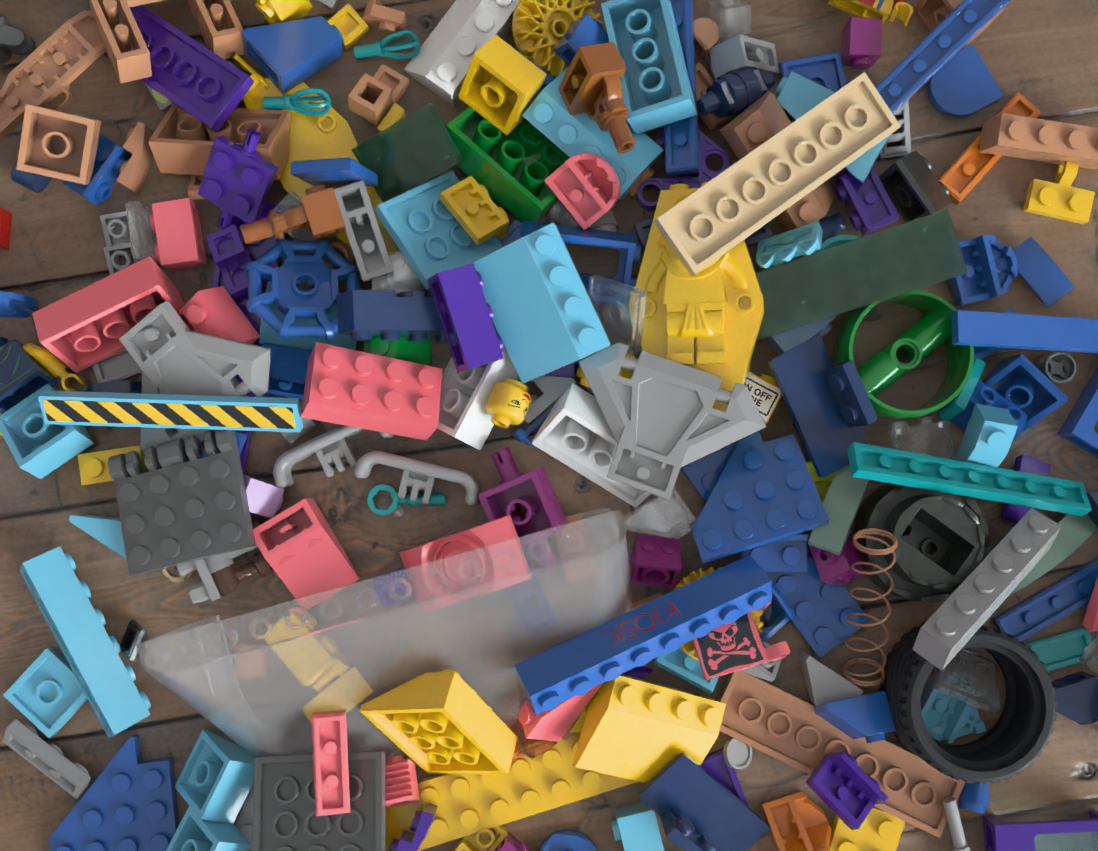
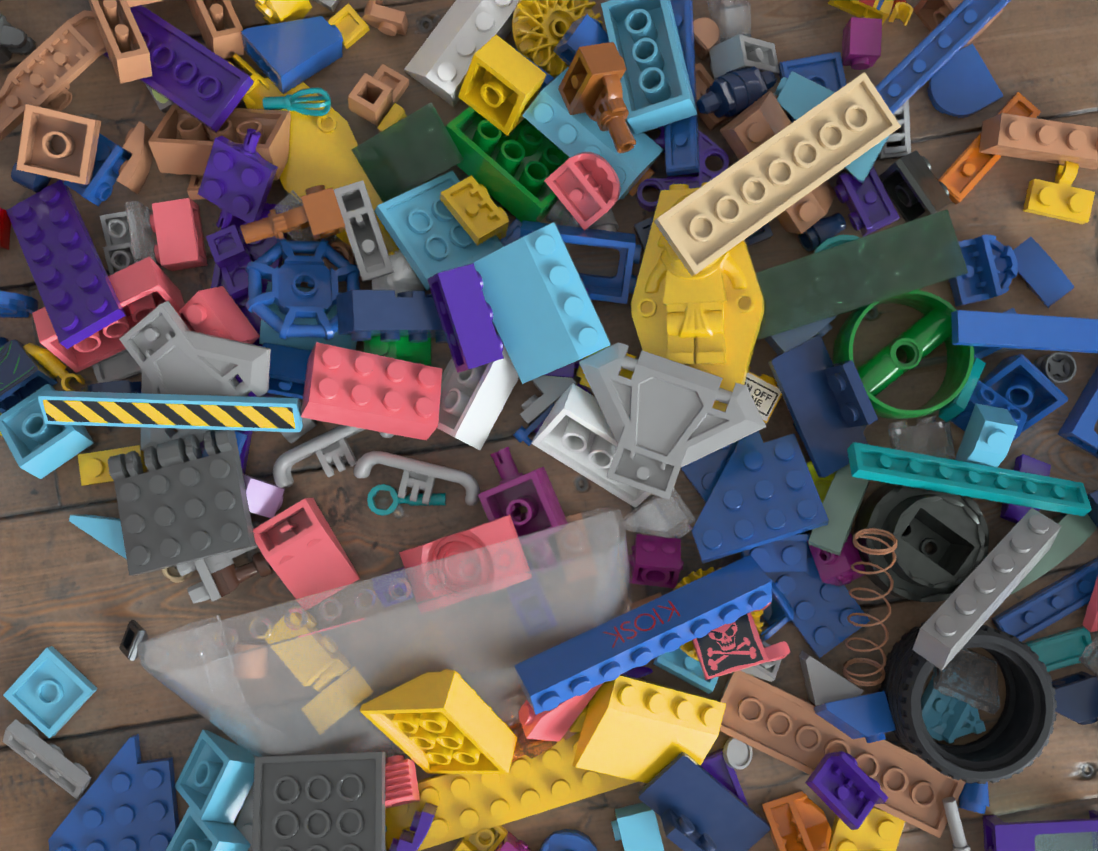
(65, 264): none -> dark purple plate
(85, 641): medium azure brick -> none
(330, 762): coral tile -> none
(333, 172): blue tile -> none
(382, 49): teal piece -> none
(508, 403): yellow head -> none
(619, 310): clear tile -> none
(788, 245): medium azure plate -> none

